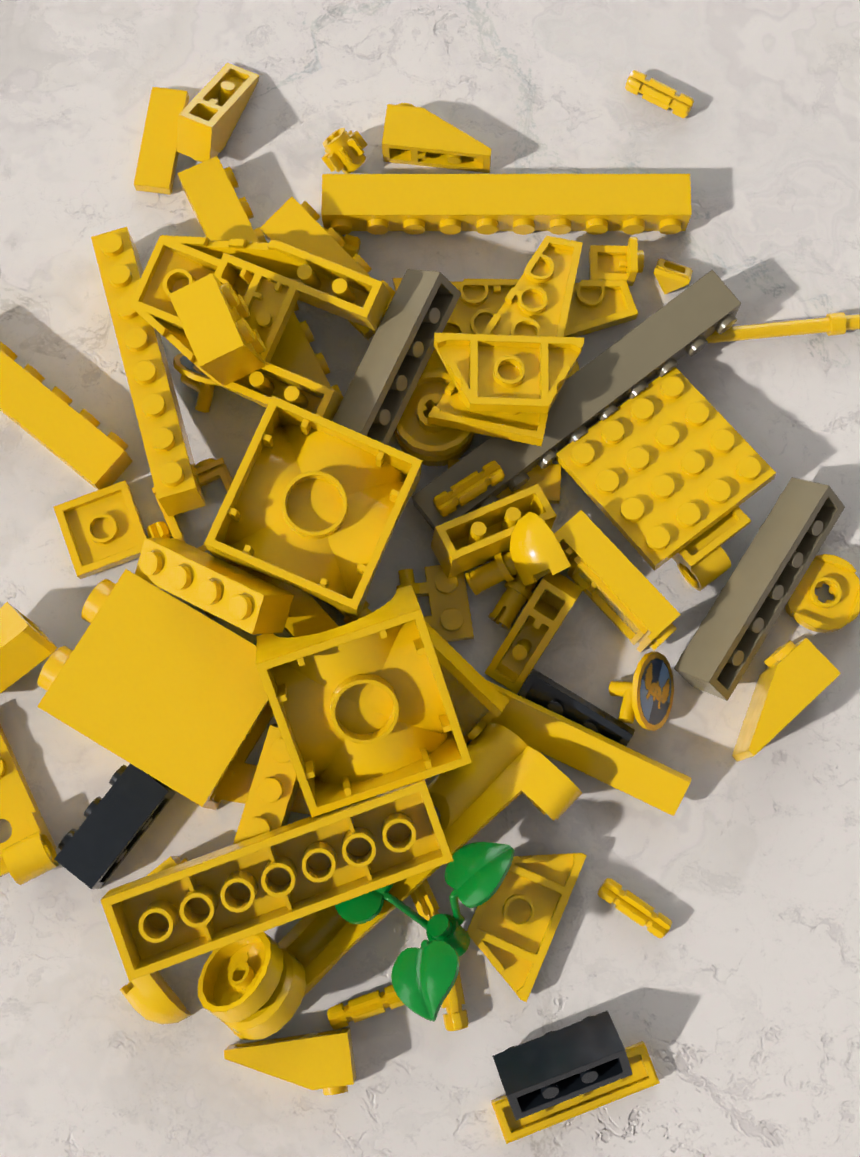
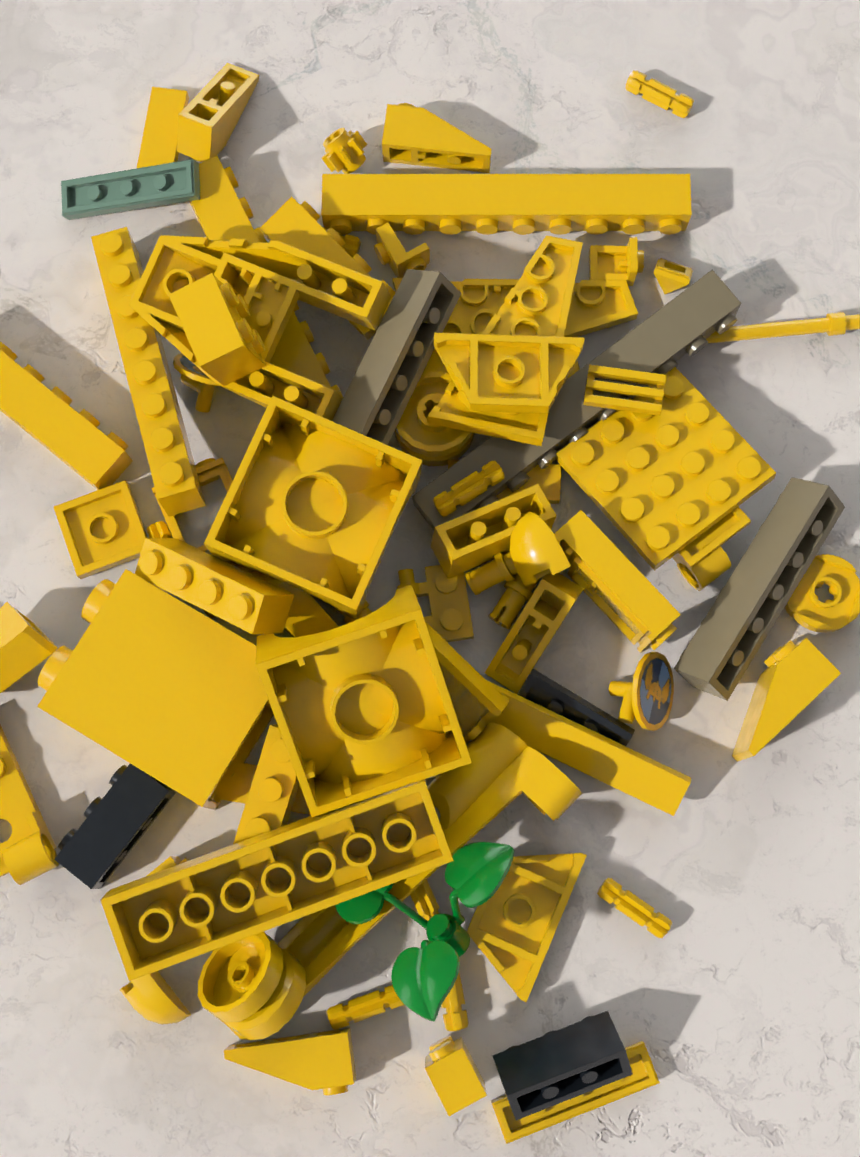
(130, 189): none -> sand green tile
(391, 252): none -> yellow bracket
(454, 1074): none -> yellow brick
(625, 375): none -> yellow tile

